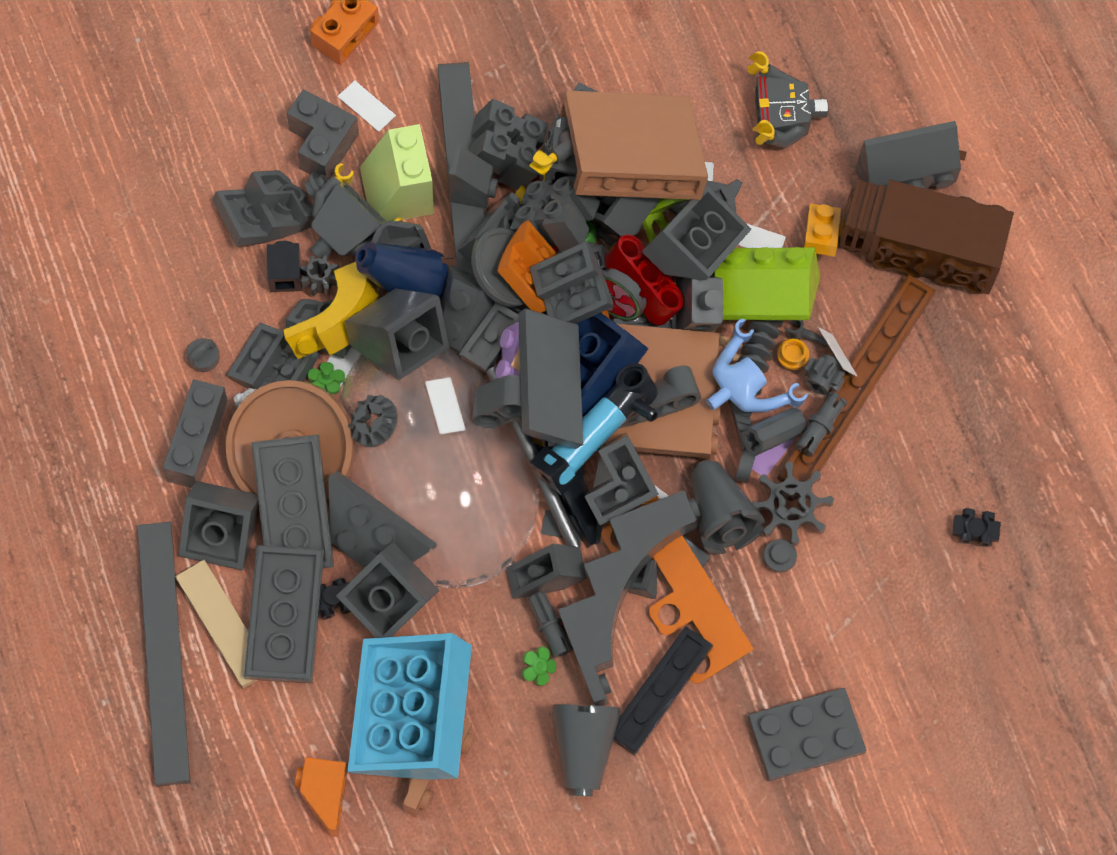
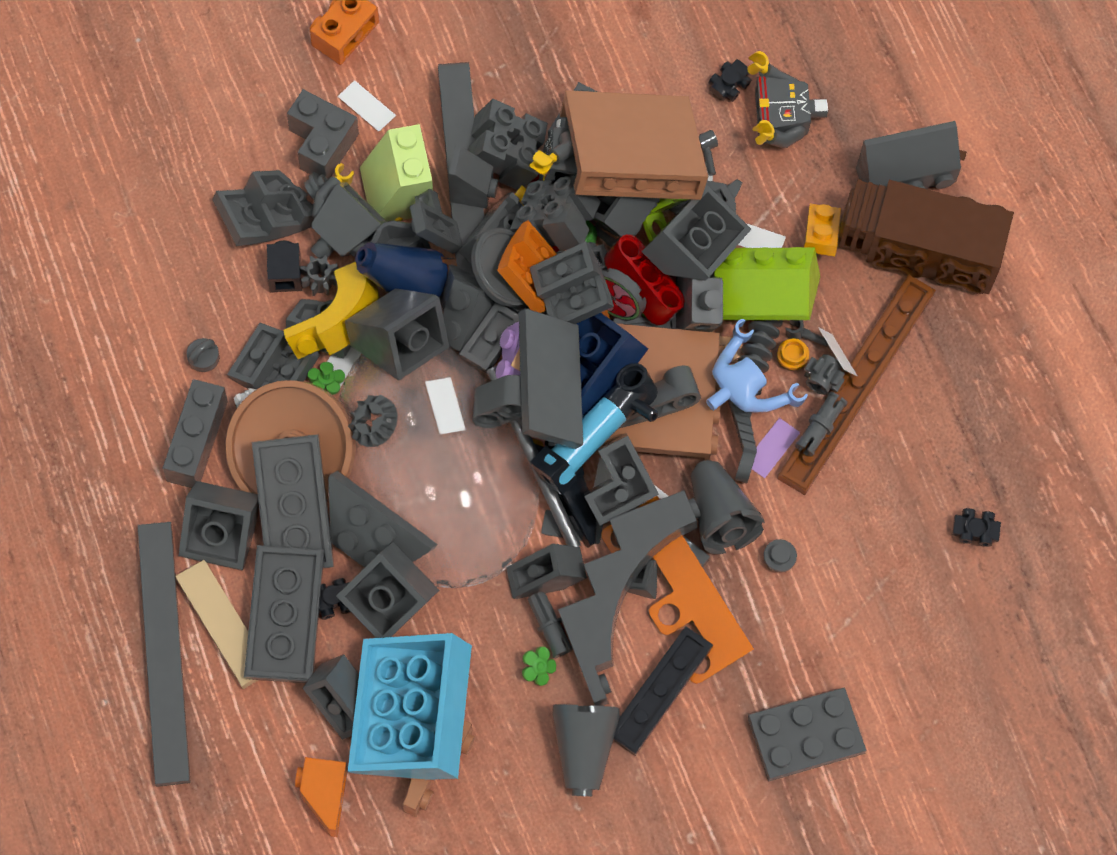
(335, 692): none -> dark grey slope
(433, 224): none -> dark grey hinge
(708, 141): none -> dark grey hand
(732, 76): none -> black piece
(774, 431): dark grey axle -> none
(790, 490): dark grey gear -> none

